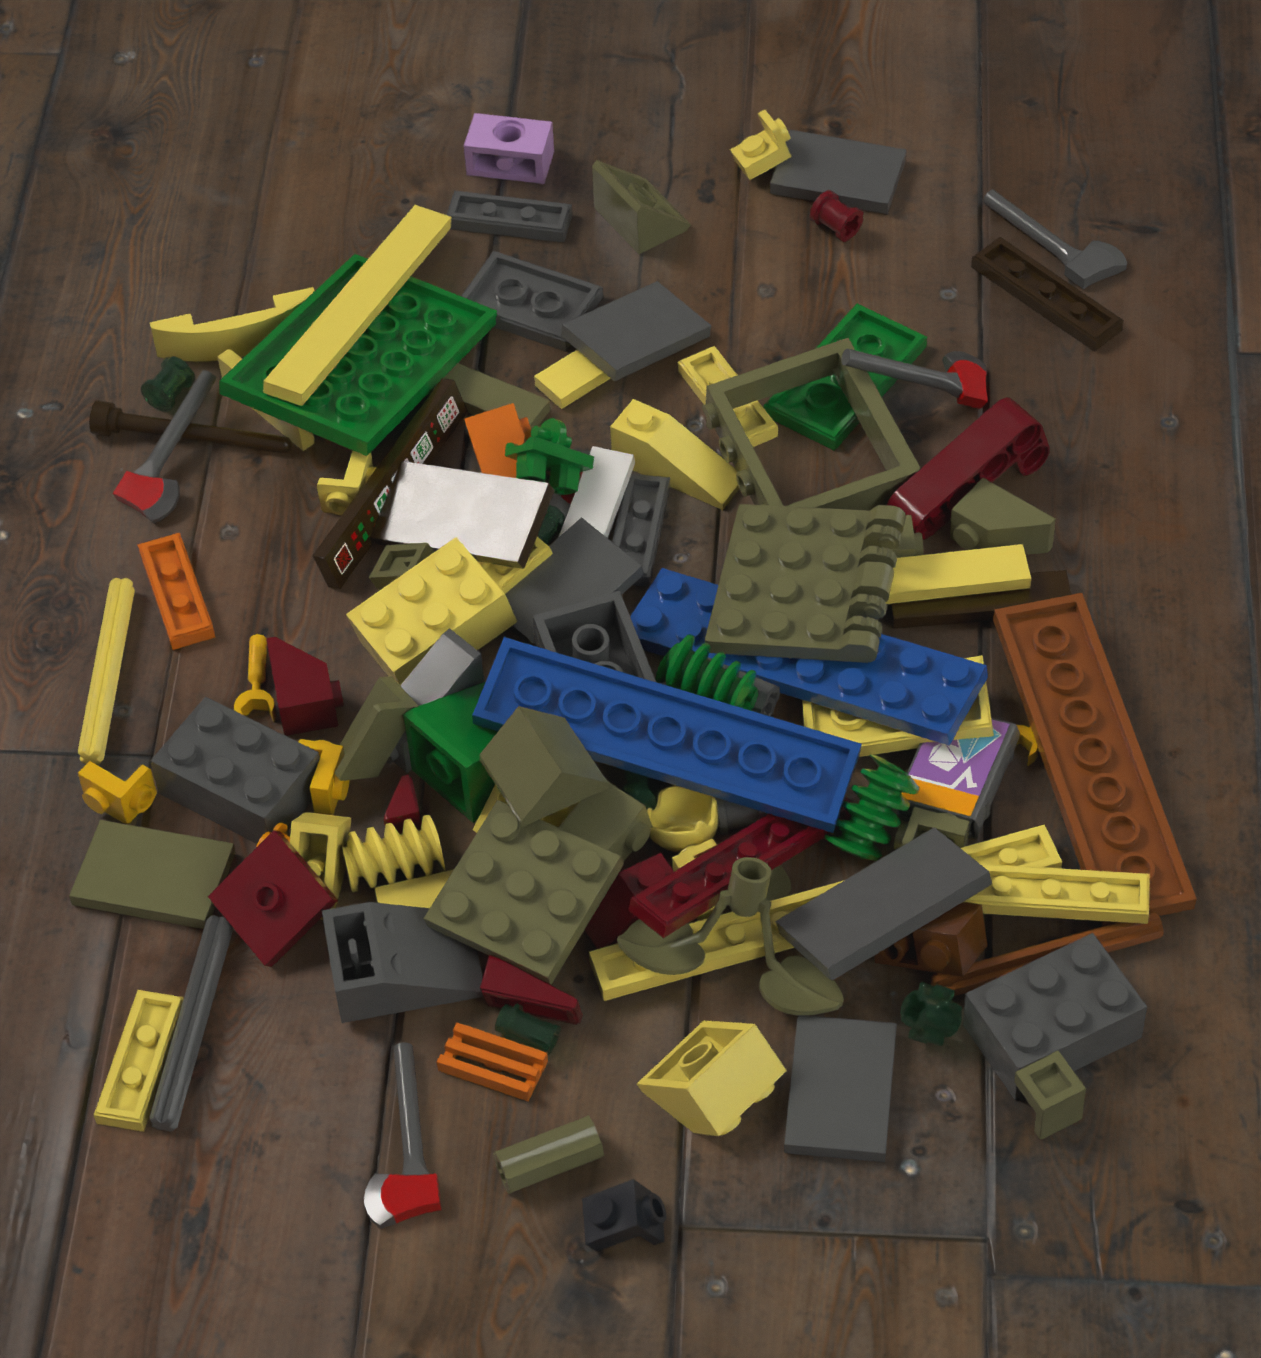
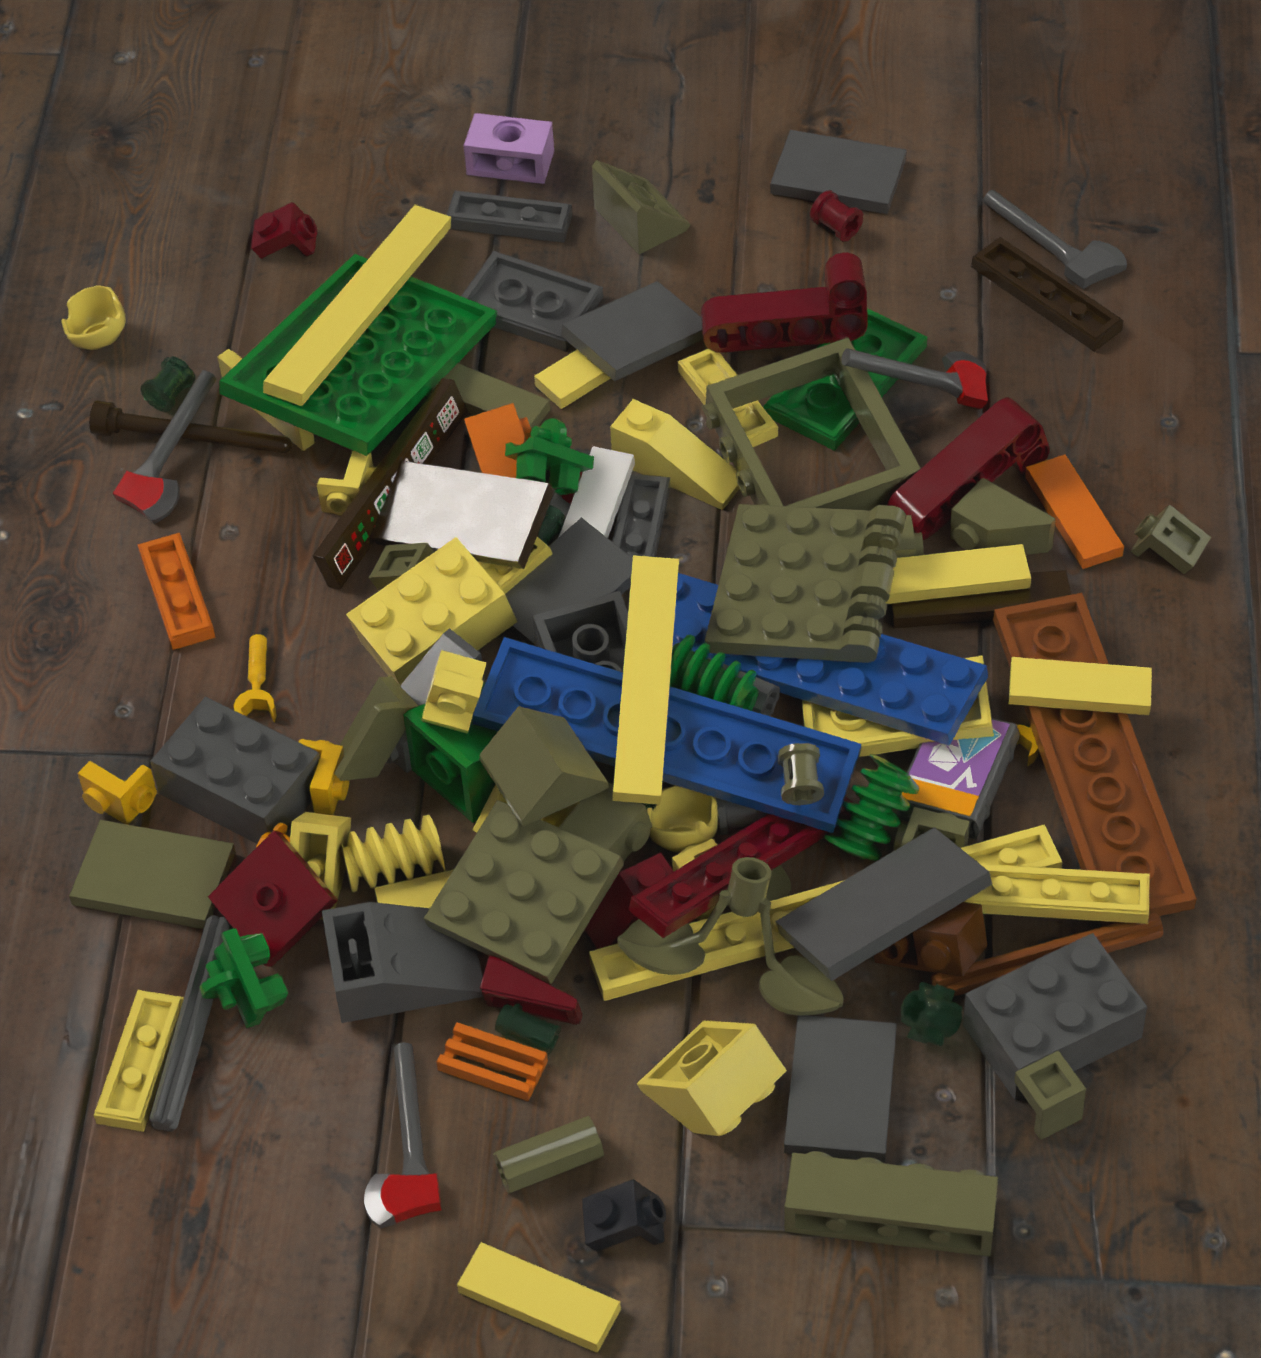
(94, 318): none -> light yellow hair
(106, 671): light yellow axle -> none
(236, 982): none -> green hips
(238, 333): light yellow slope -> none
(282, 228): none -> dark red bracket
(303, 689): dark red slope -> none
(403, 805): dark red slope -> none
(454, 691): none -> light yellow brick
(539, 1297): none -> light yellow tile
(646, 680): none -> light yellow tile
(763, 150): light yellow bracket -> none
(793, 315): none -> dark red beam
(800, 774): none -> olive bush
(891, 1203): none -> olive brick
(1075, 511): none -> orange tile
(1080, 686): none -> light yellow tile
(1172, 538): none -> olive bracket

